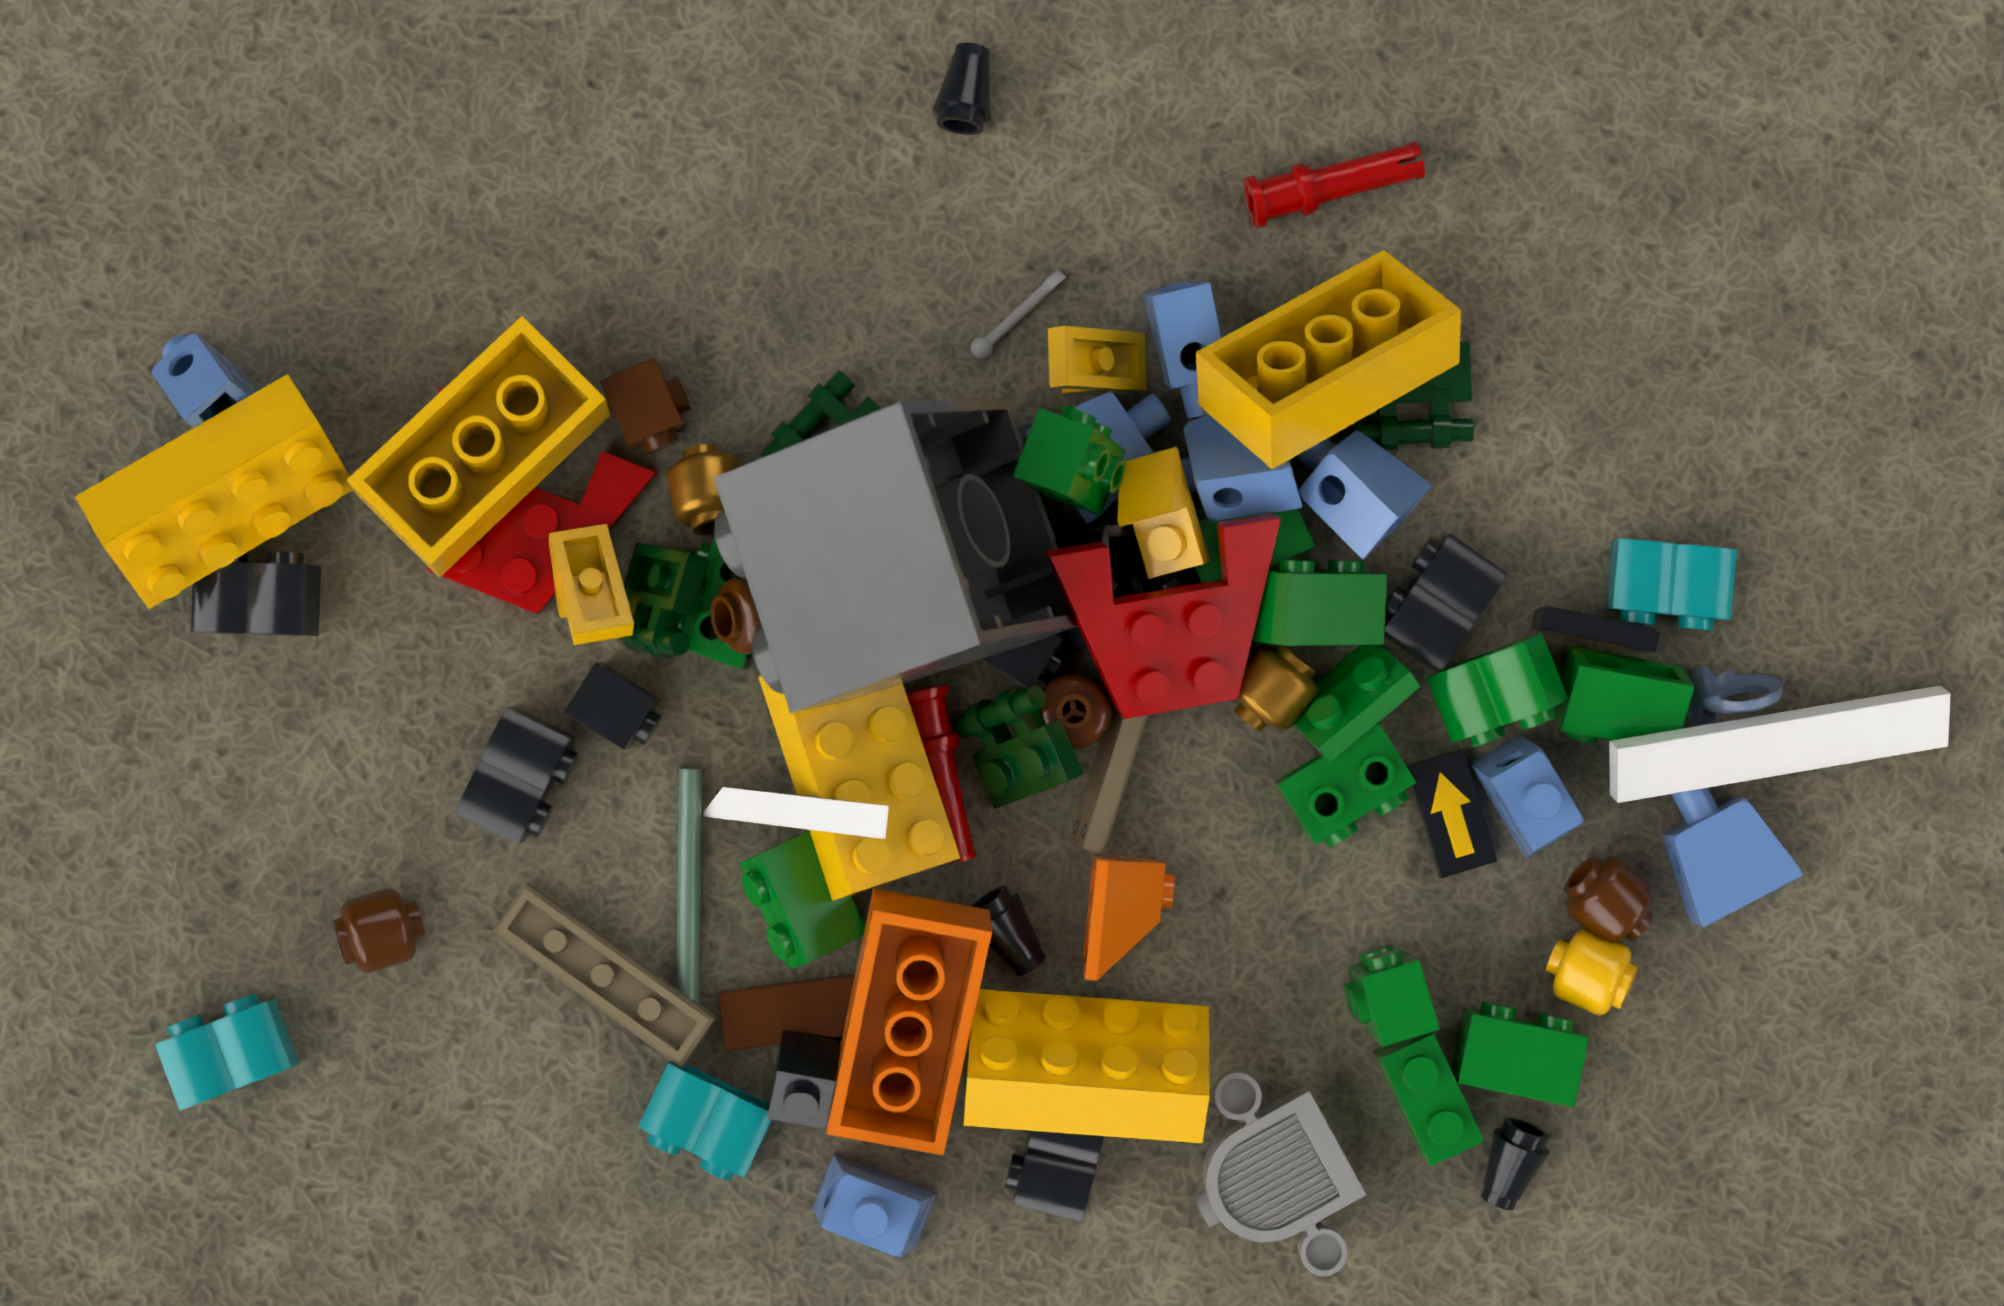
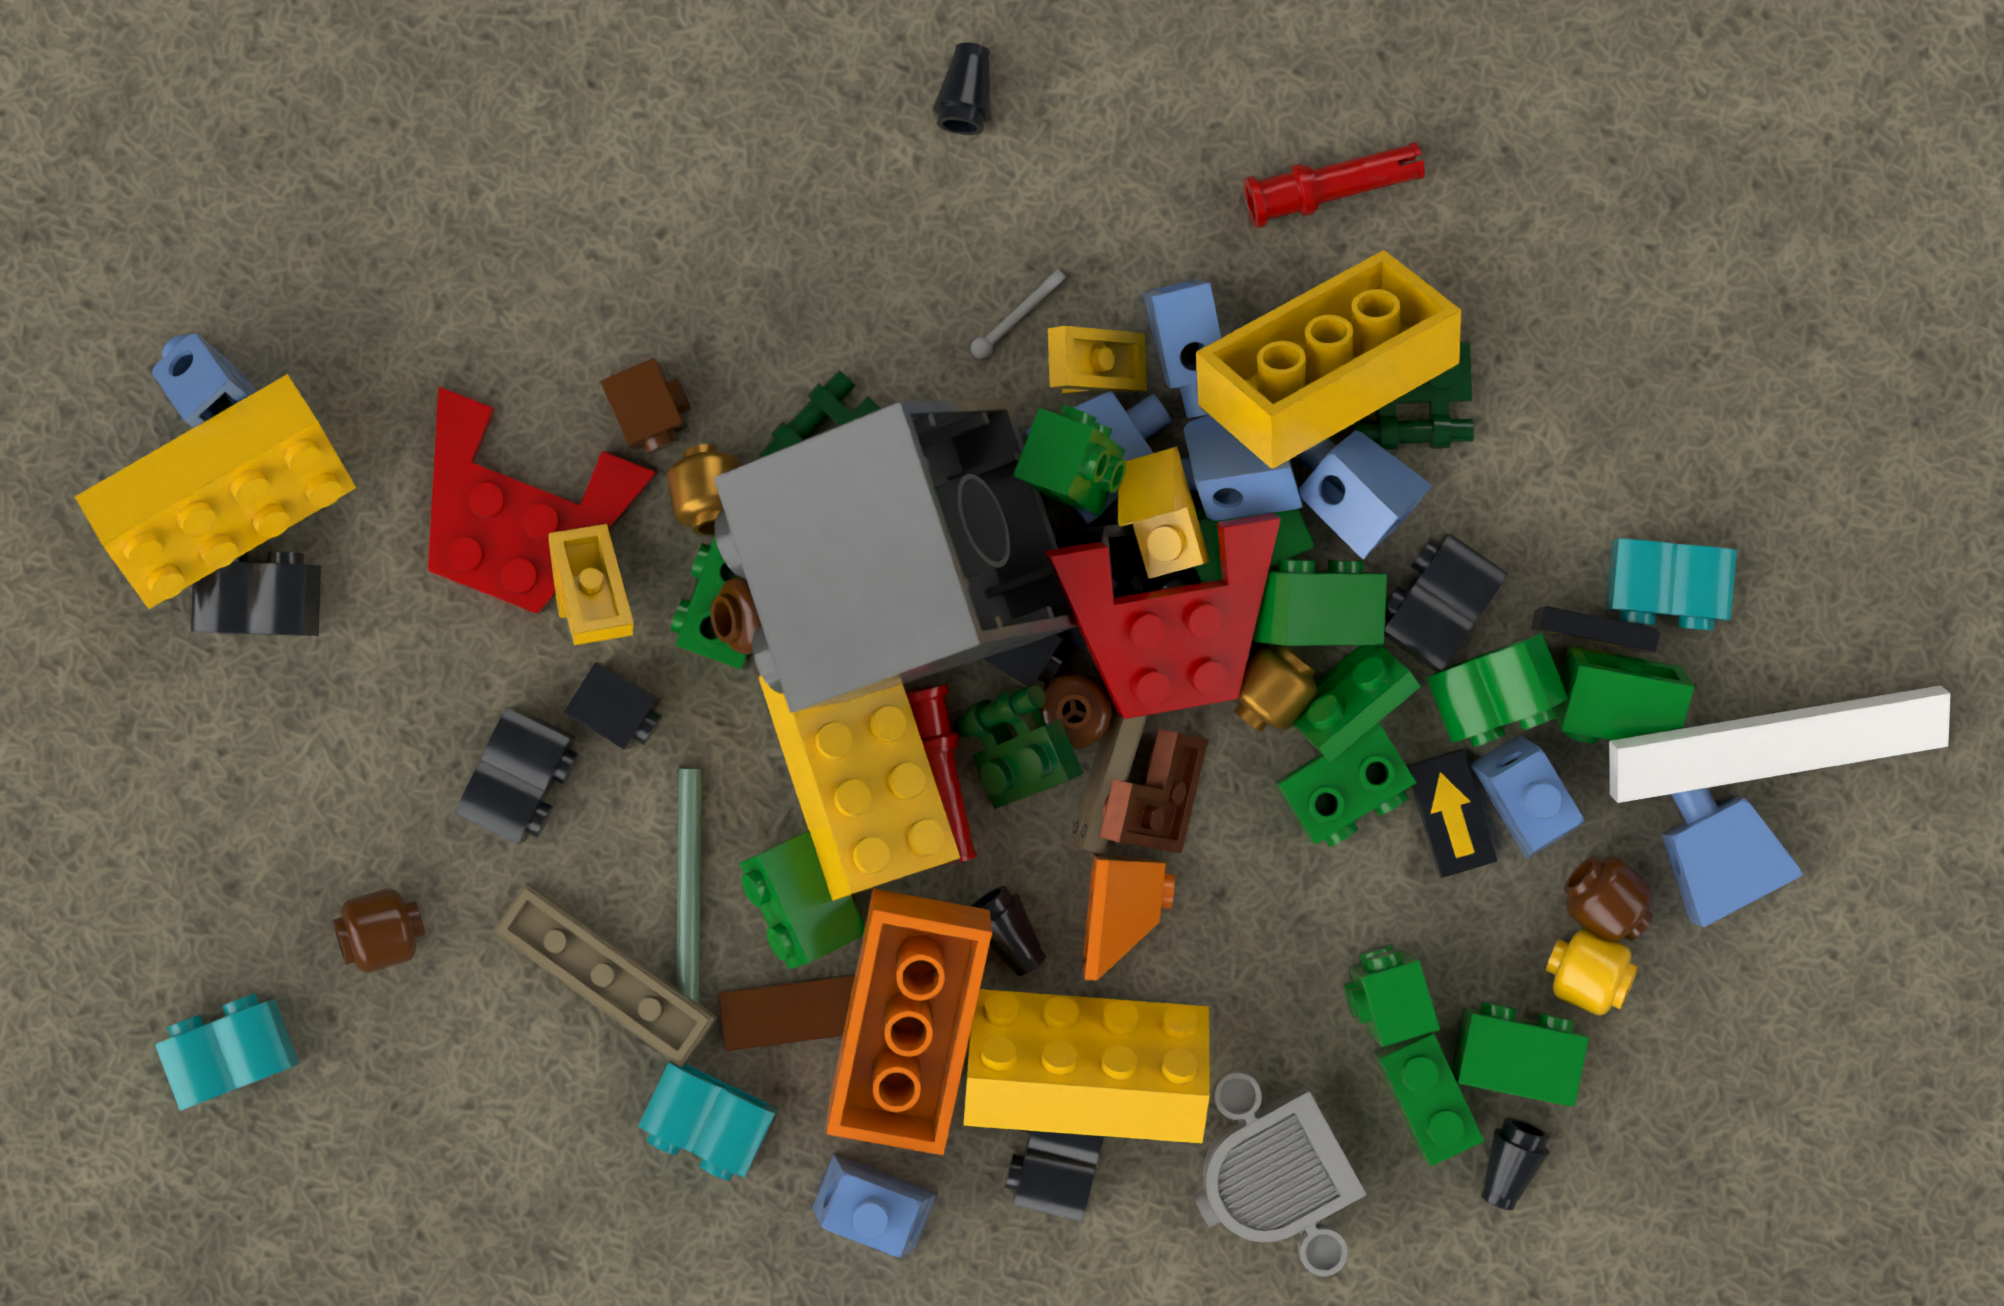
(480, 446): yellow brick -> none
(661, 589): dark green plate -> none
(800, 812): white sticker -> none
(804, 1079): black brick -> none
(1161, 809): none -> copper plate
(1712, 691): sand blue piece -> none

